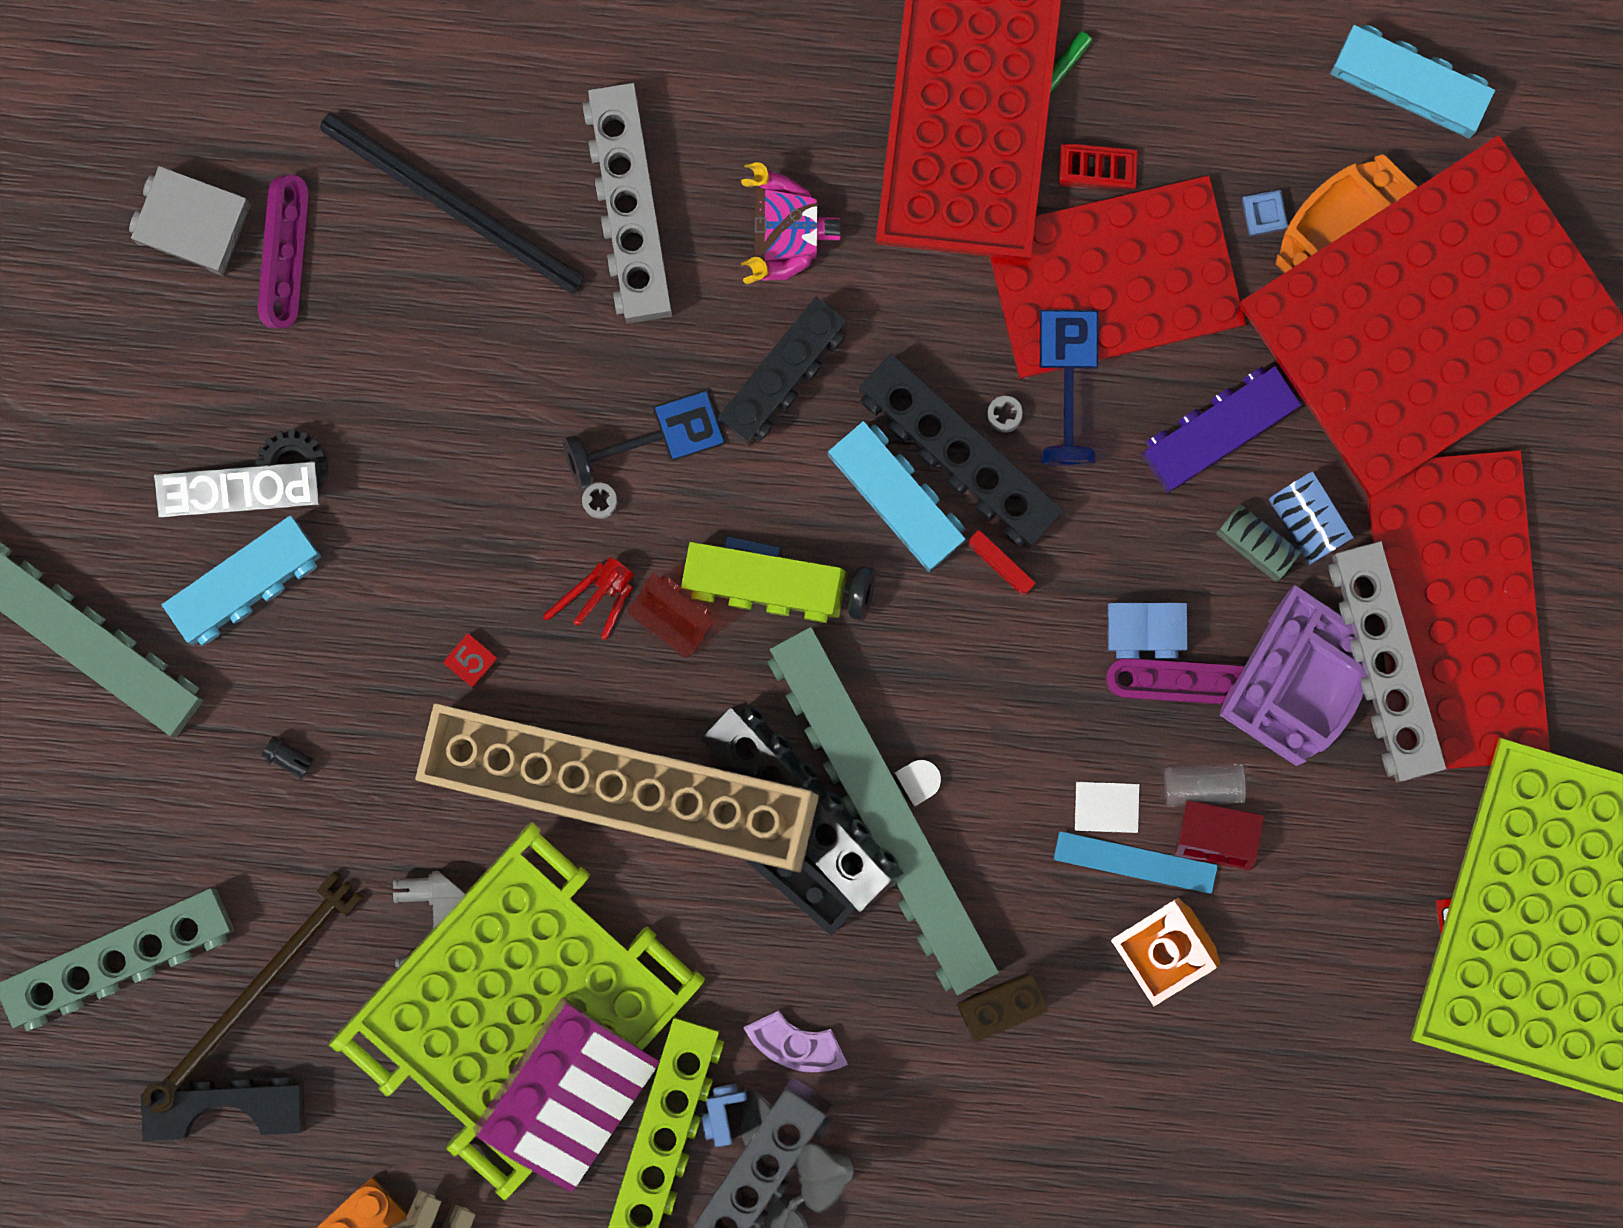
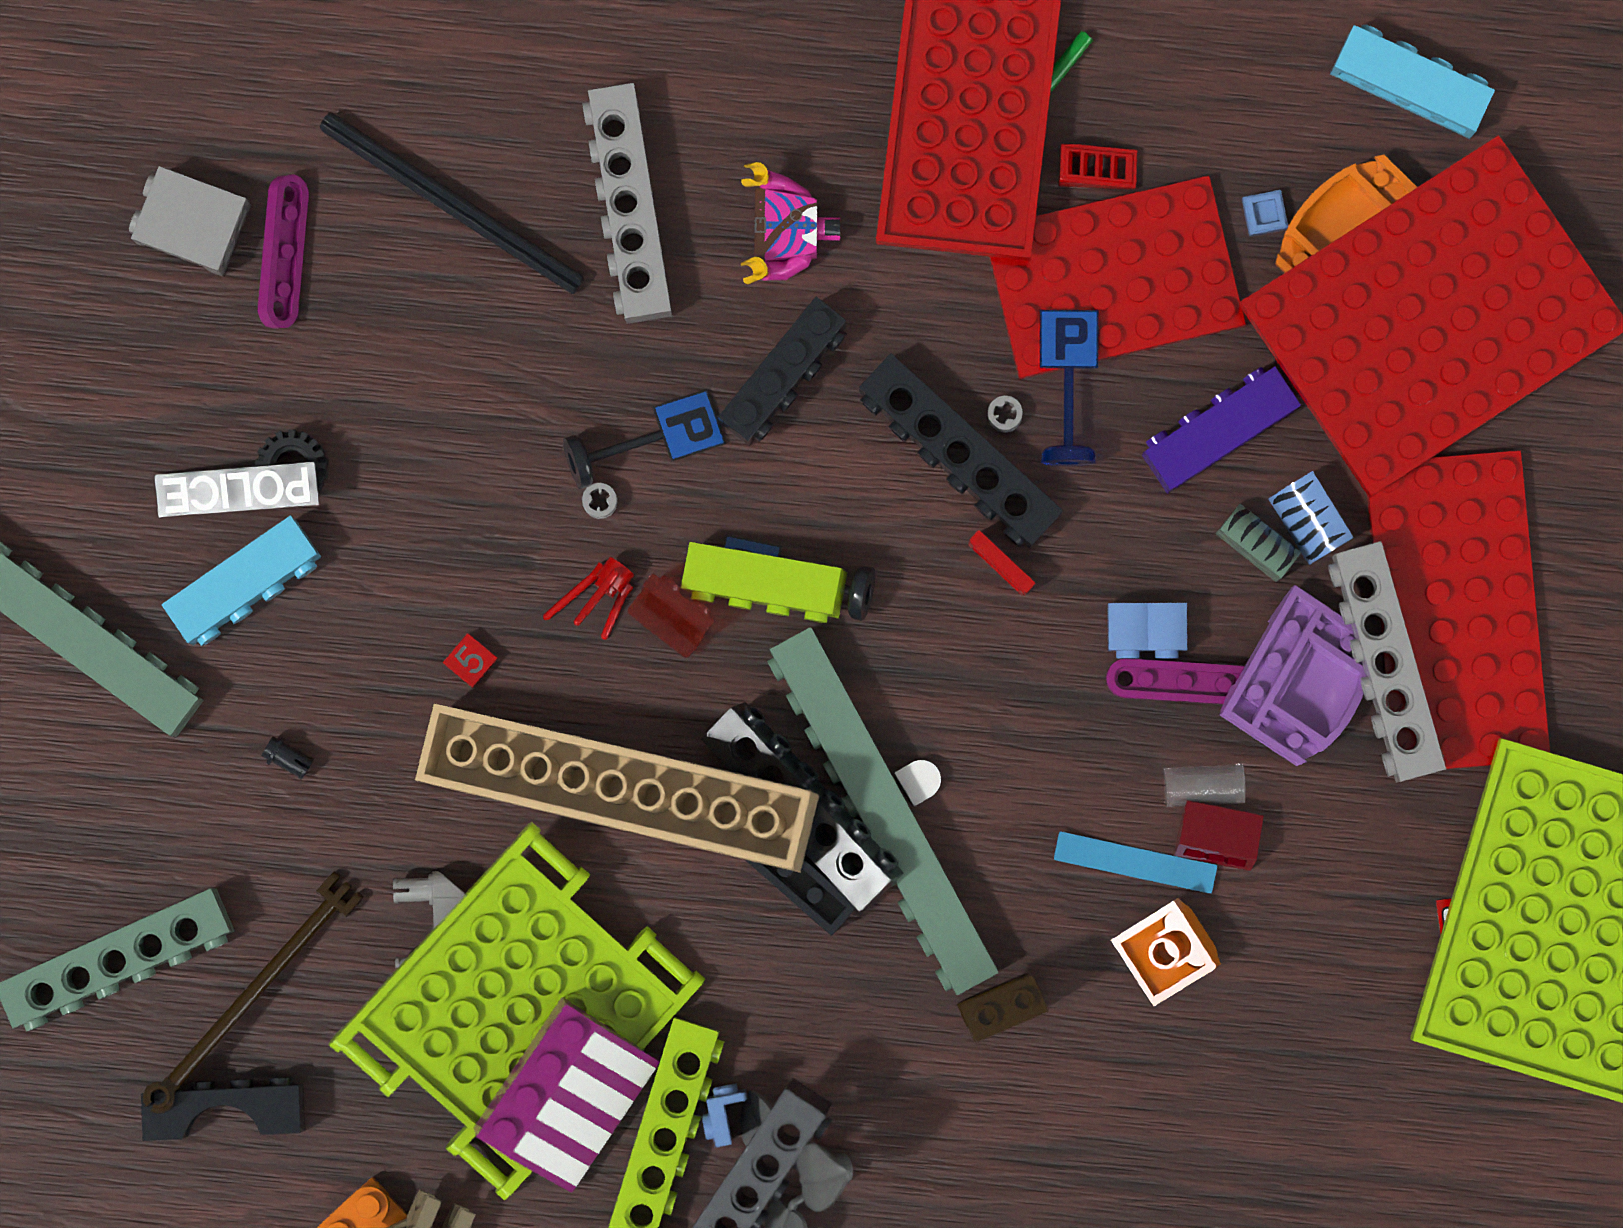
(795, 1047): lavender tile -> none
(896, 496): medium azure brick -> none
(1107, 807): white sticker -> none

